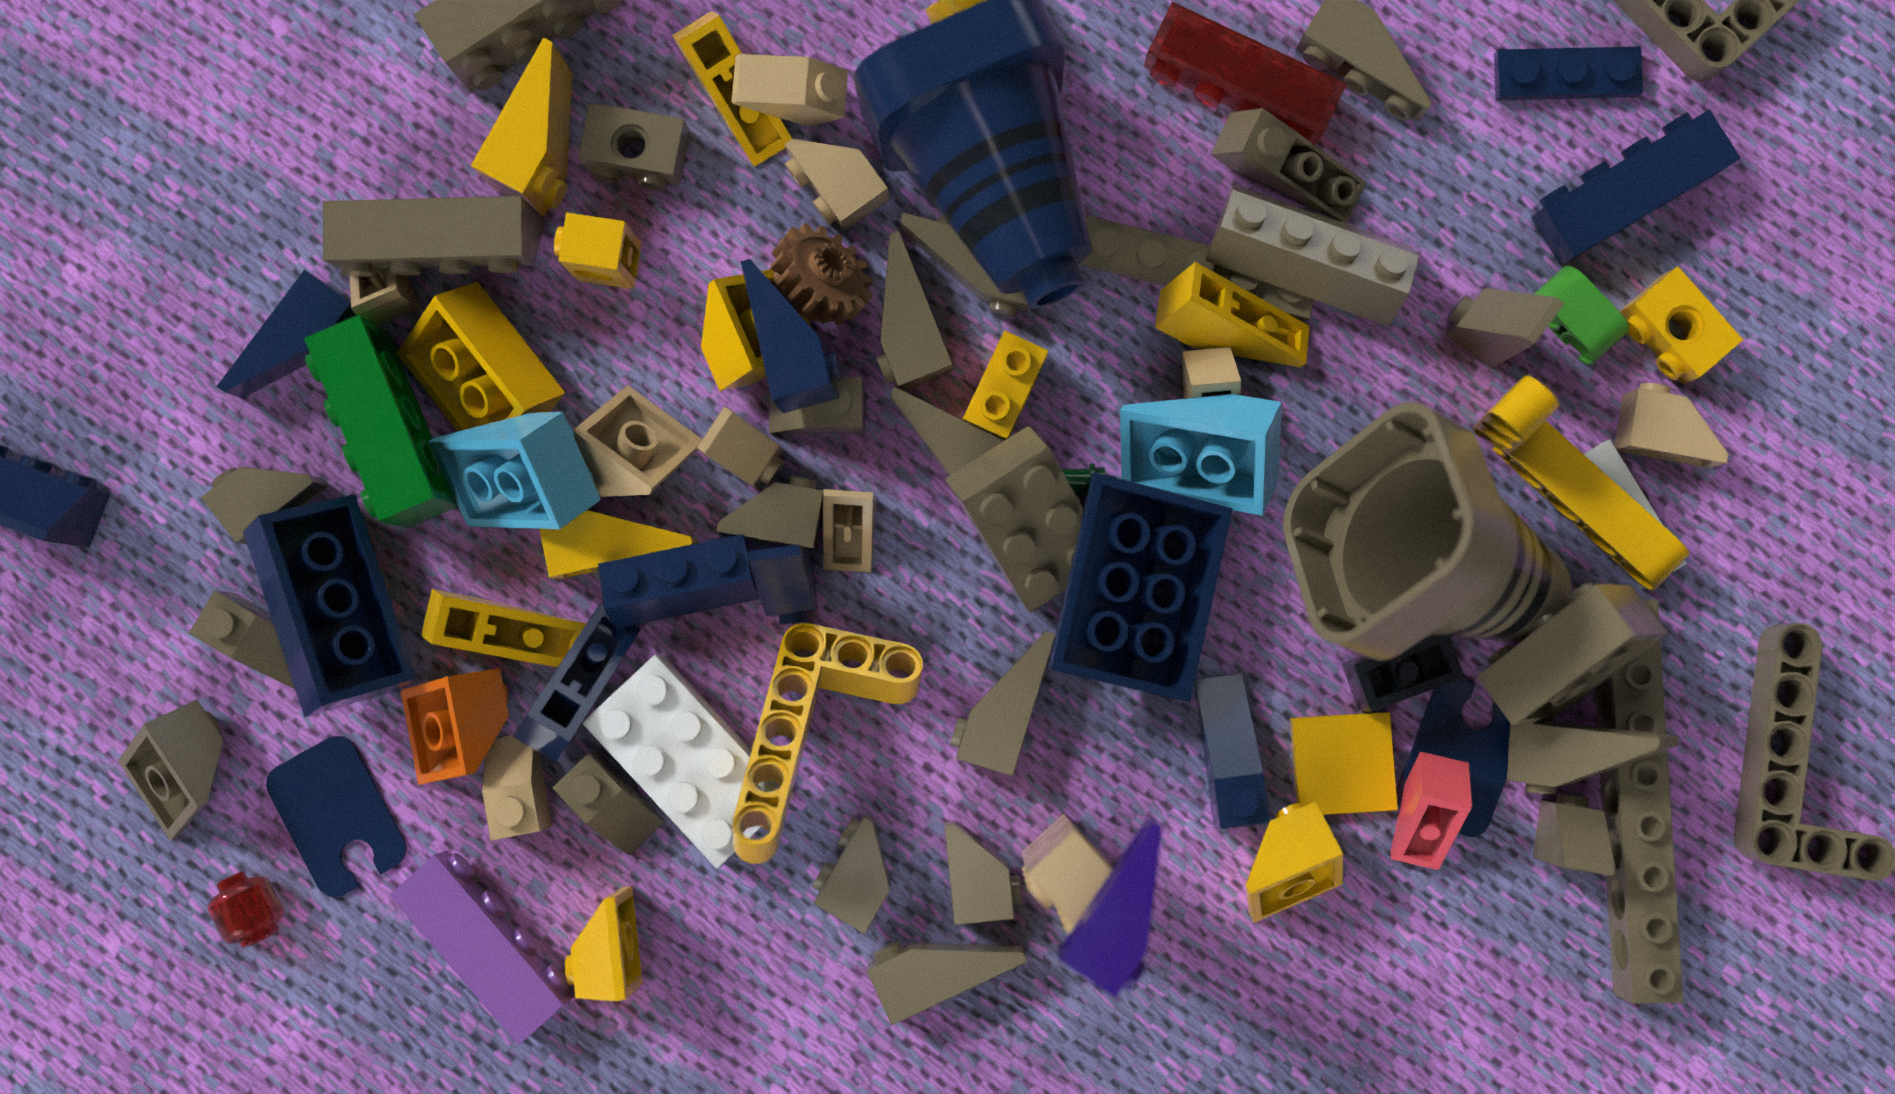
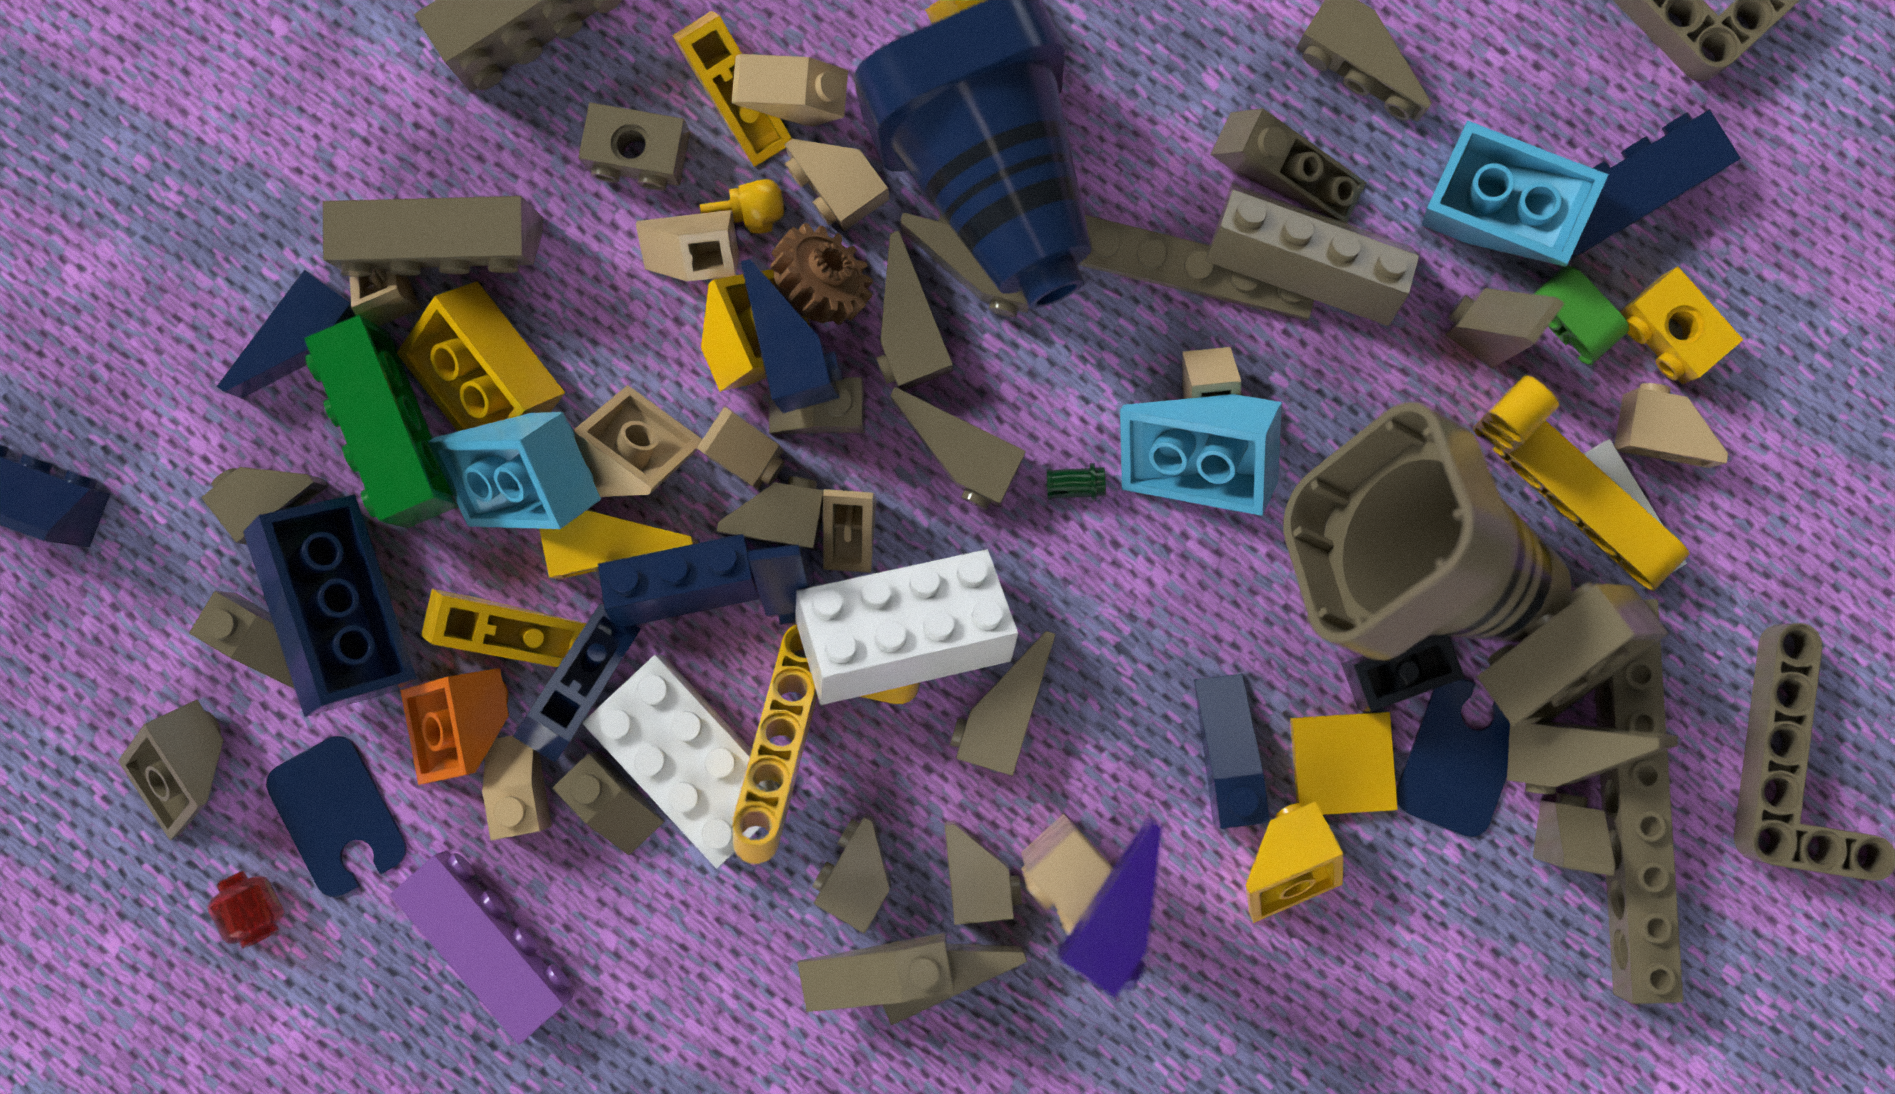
(531, 135): yellow slope -> none
(598, 250): yellow brick -> none
(607, 953): yellow slope -> none
(690, 245): none -> tan slope
(755, 203): none -> yellow piece
(878, 974): none -> dark tan slope
(904, 626): none -> white brick
(1006, 385): yellow brick -> none
(1022, 514): dark tan brick -> none
(1140, 588): dark blue slope -> none
(1217, 313): yellow slope -> none
(1241, 72): clear red brick -> none
(1431, 810): coral slope -> none
(1513, 197): none -> medium azure slope
(1568, 73): dark blue plate -> none

